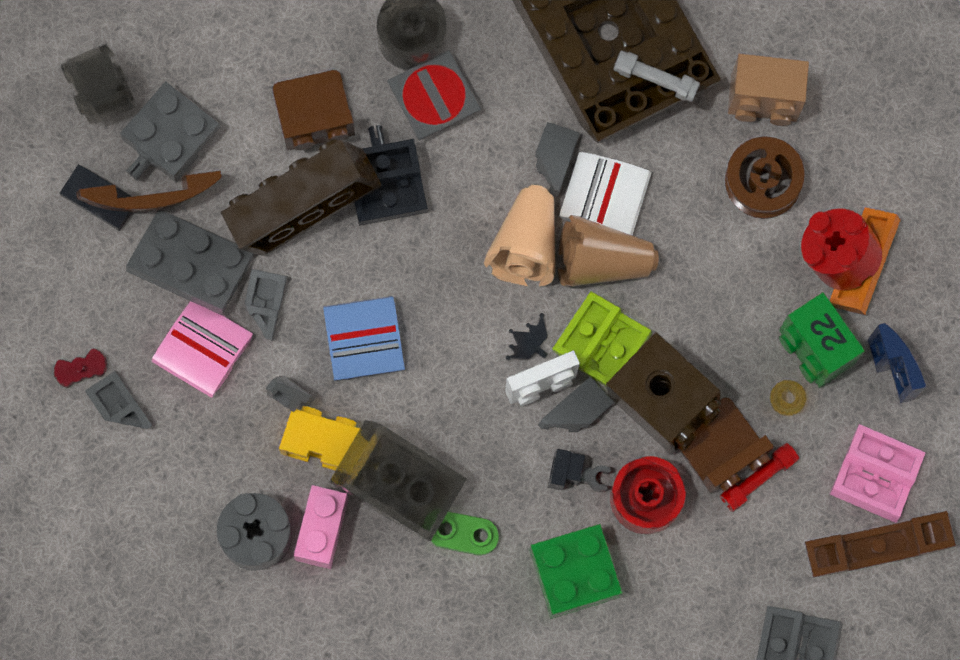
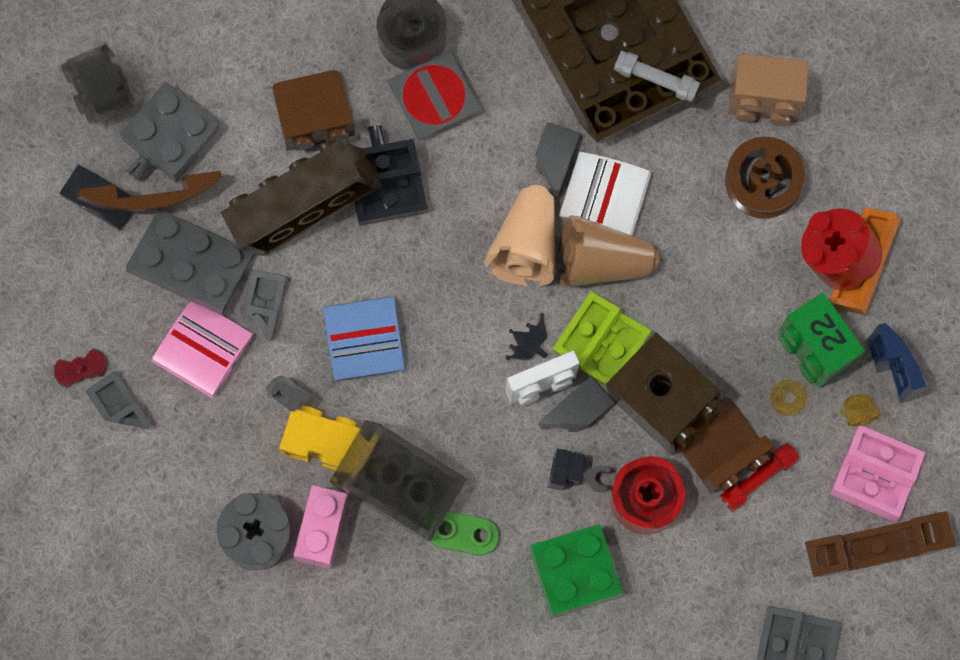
(859, 410): none -> clear yellow plate

